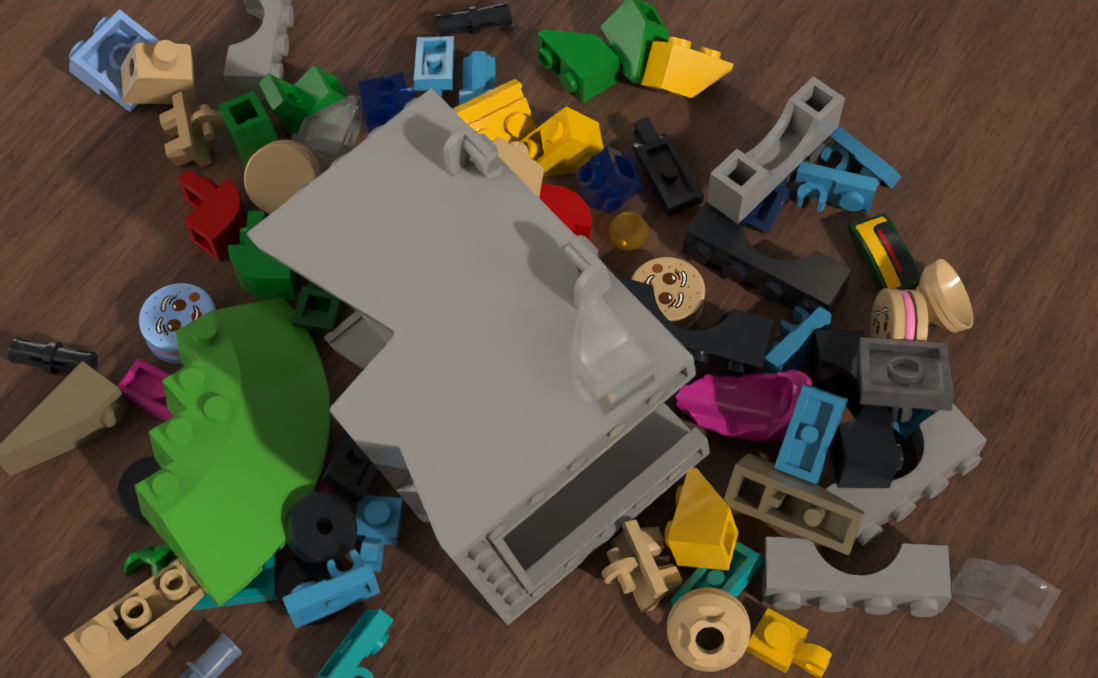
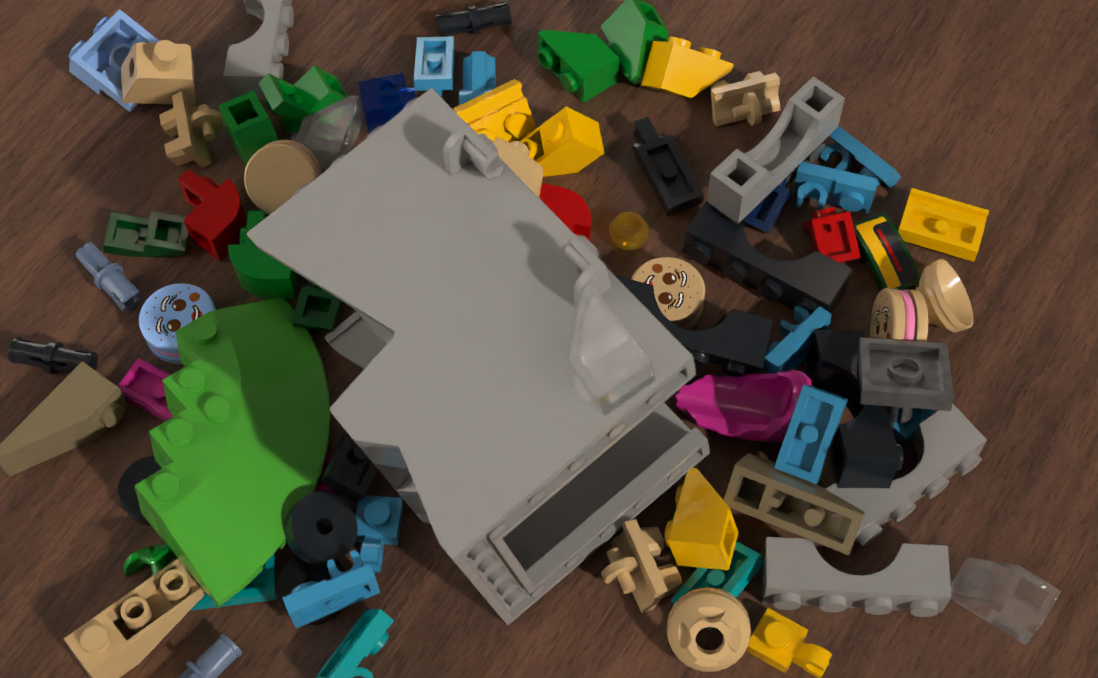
(109, 277): none -> sand blue axle
(144, 237): none -> dark green slope
(608, 180): clear blue brick -> none
(745, 99): none -> tan hips
(833, 234): none -> red bracket
(943, 224): none -> yellow plate

